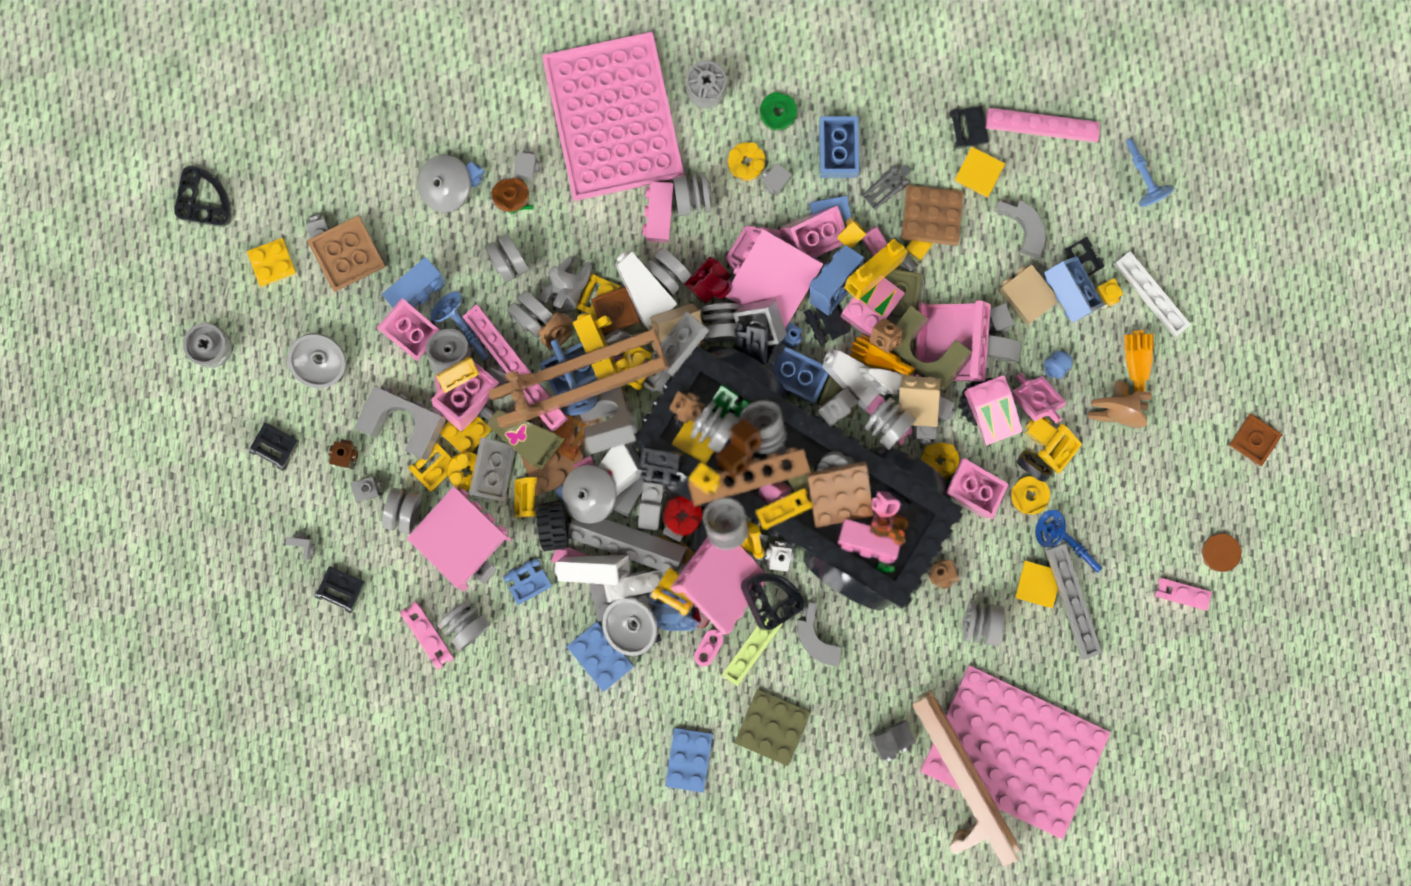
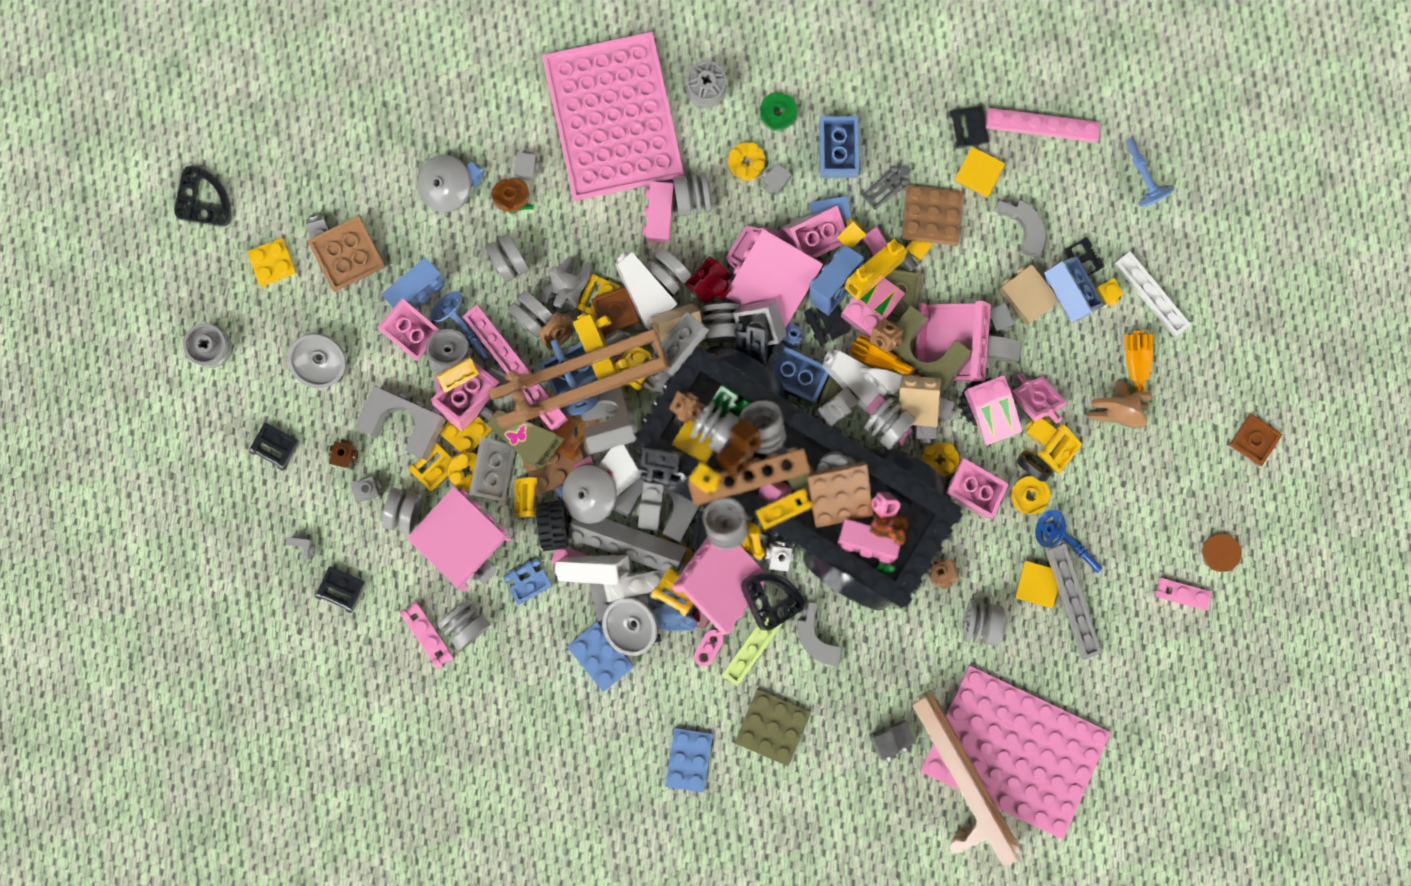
(674, 523): red plate -> none
(1058, 364): medium blue head -> none

